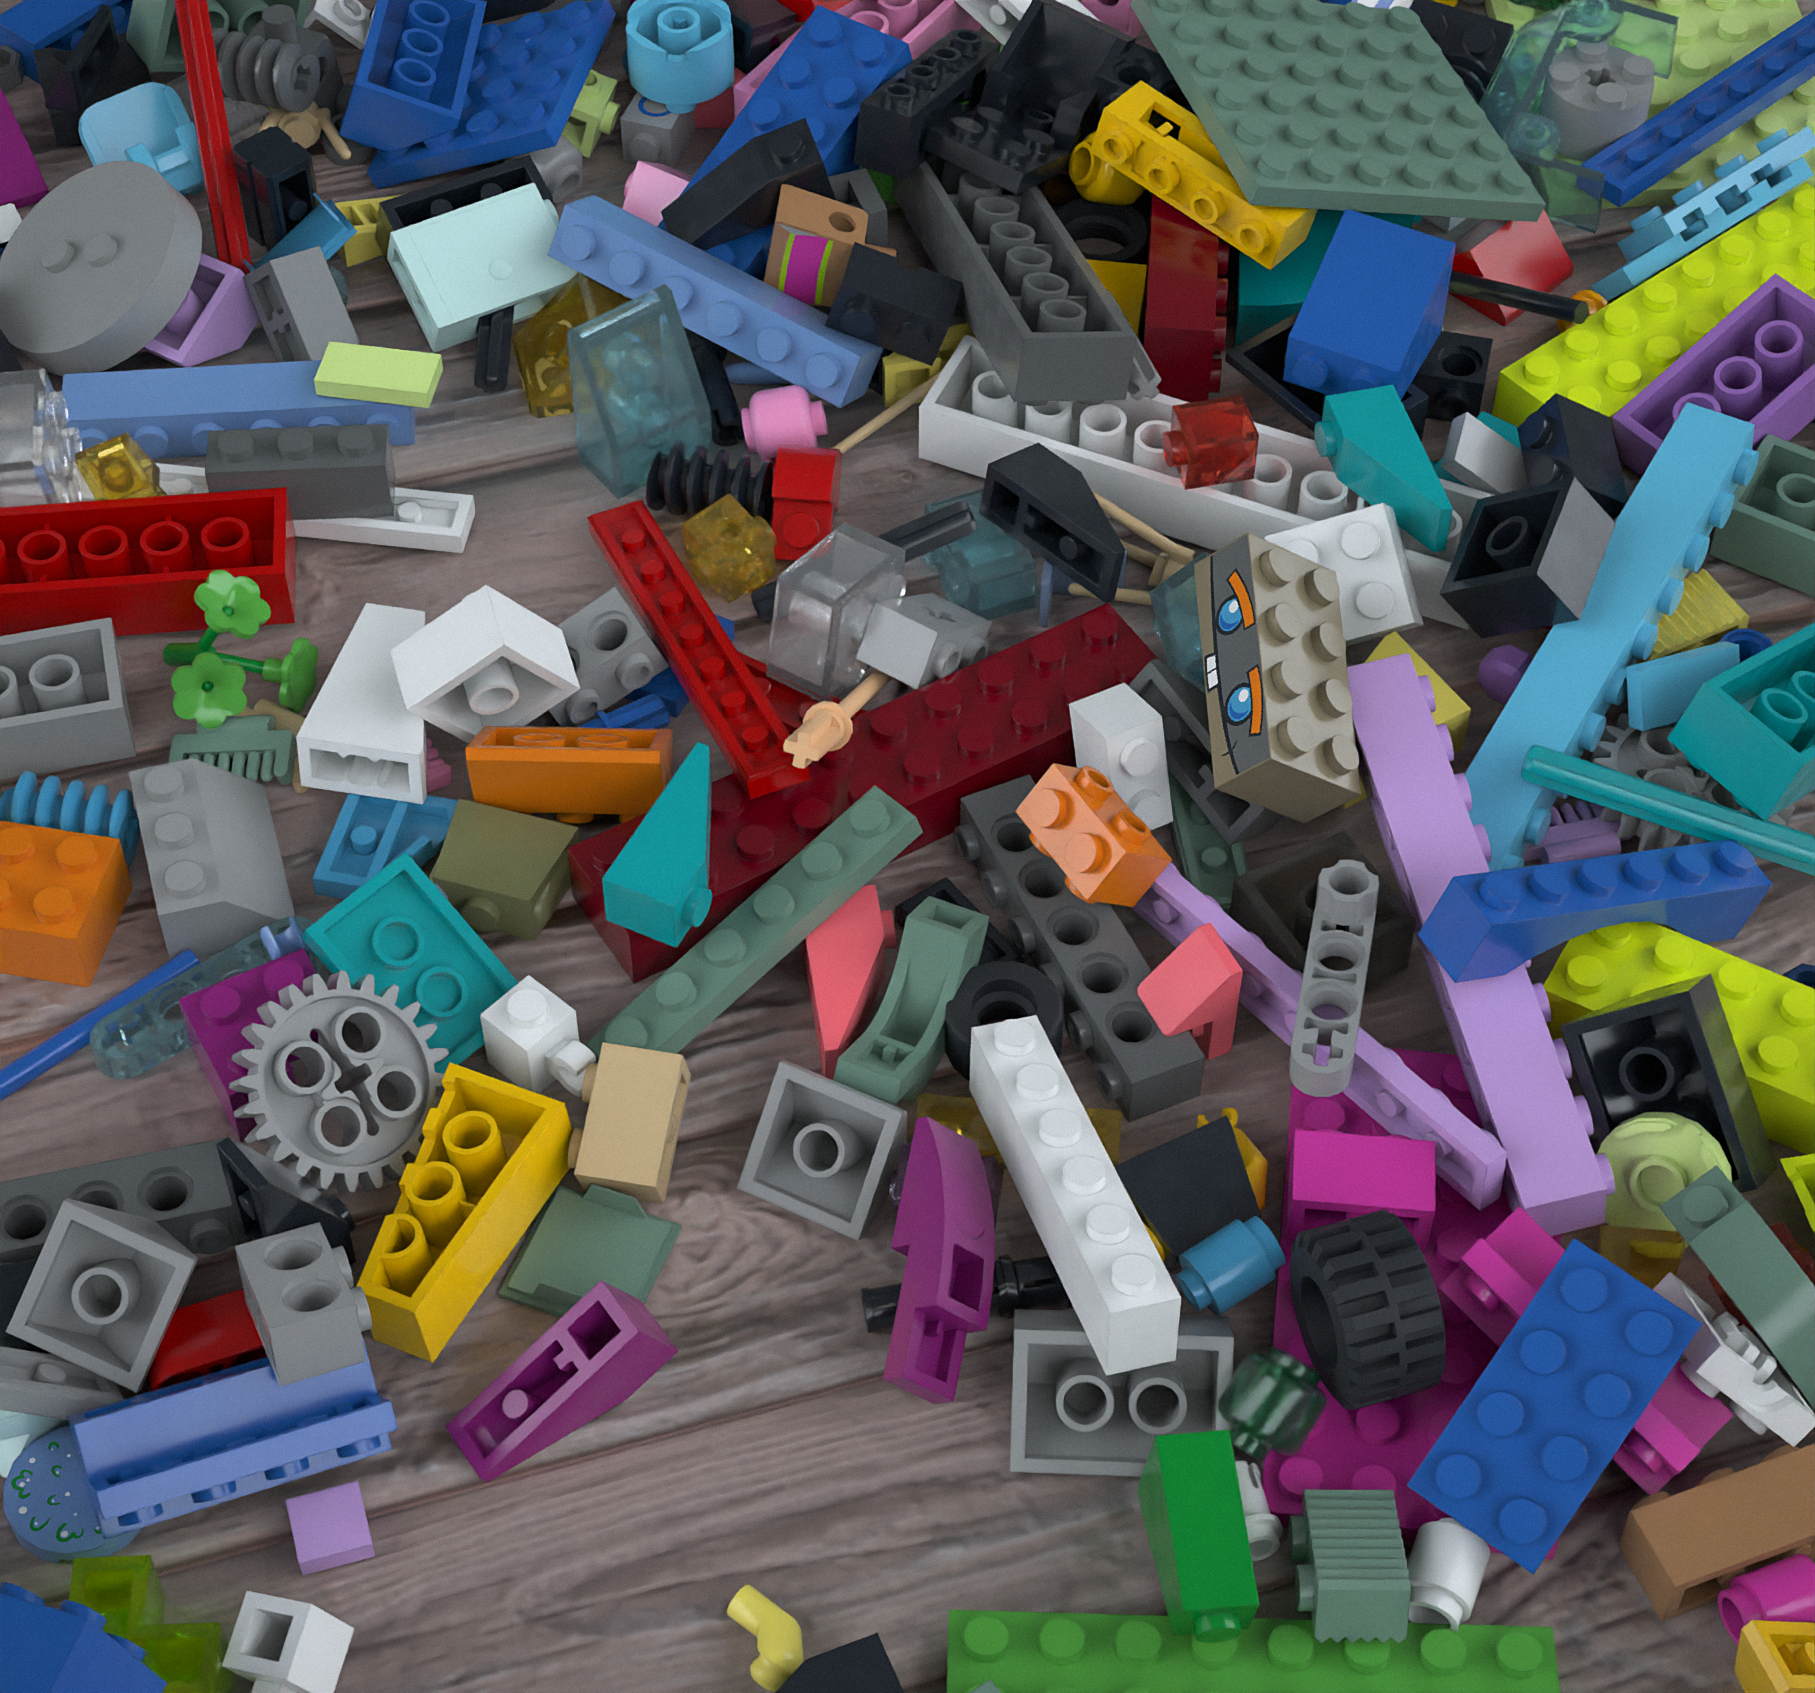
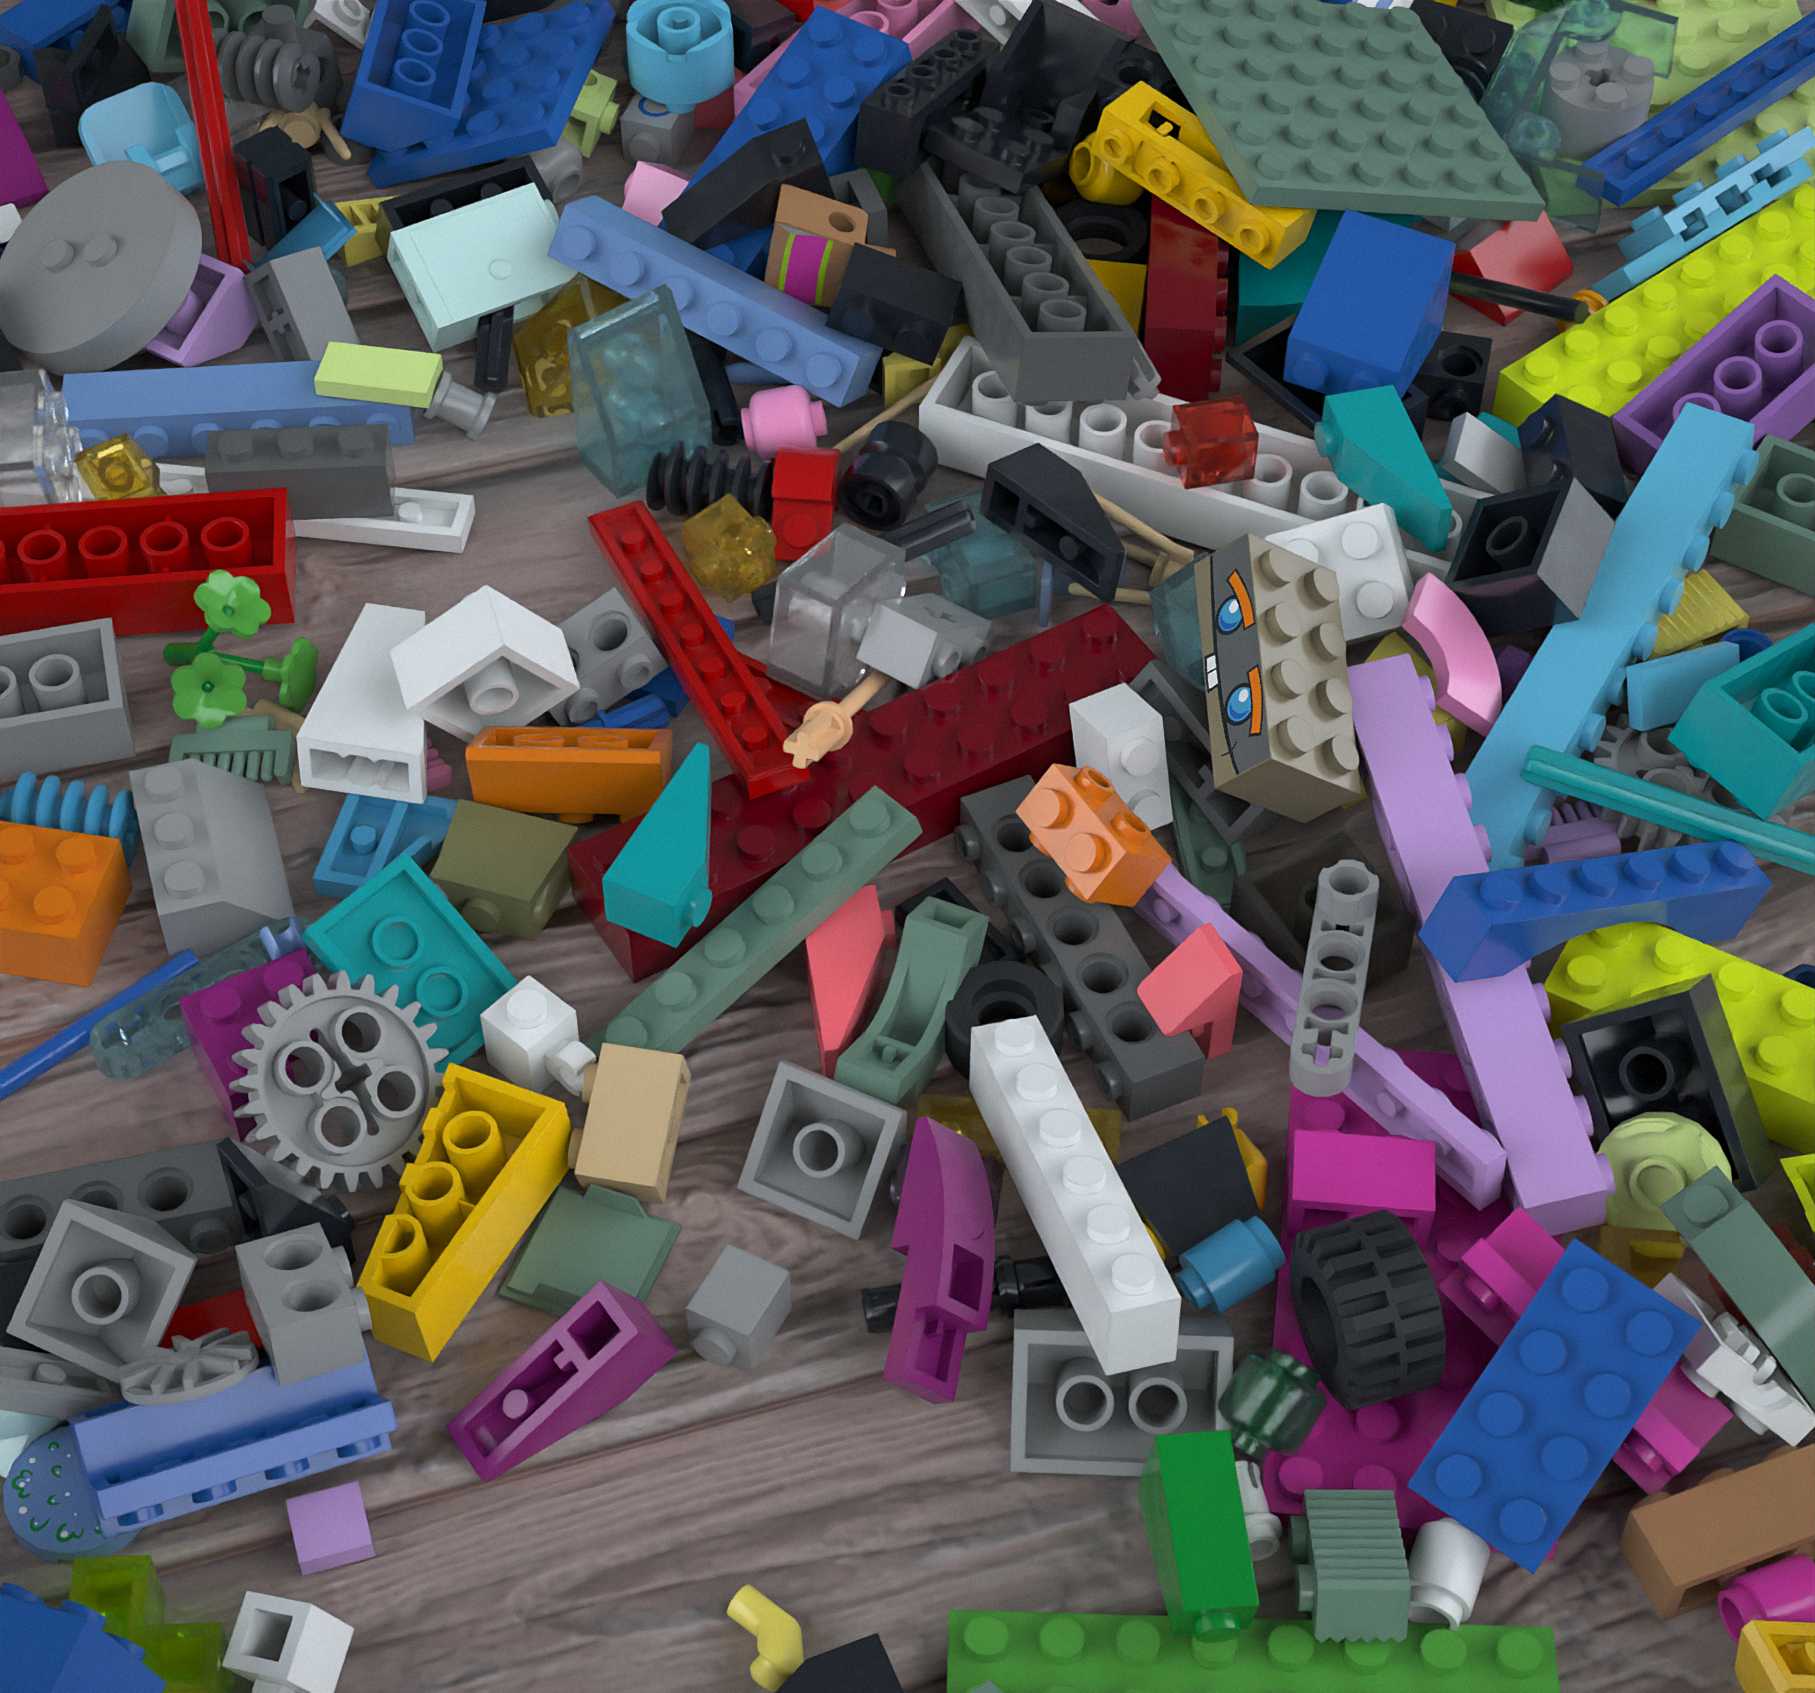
(189, 1368): none -> light grey wheel
(460, 406): none -> light grey bush
(738, 1309): none -> light grey brick
(887, 475): none -> black wheel
(1458, 653): none -> bright pink tile

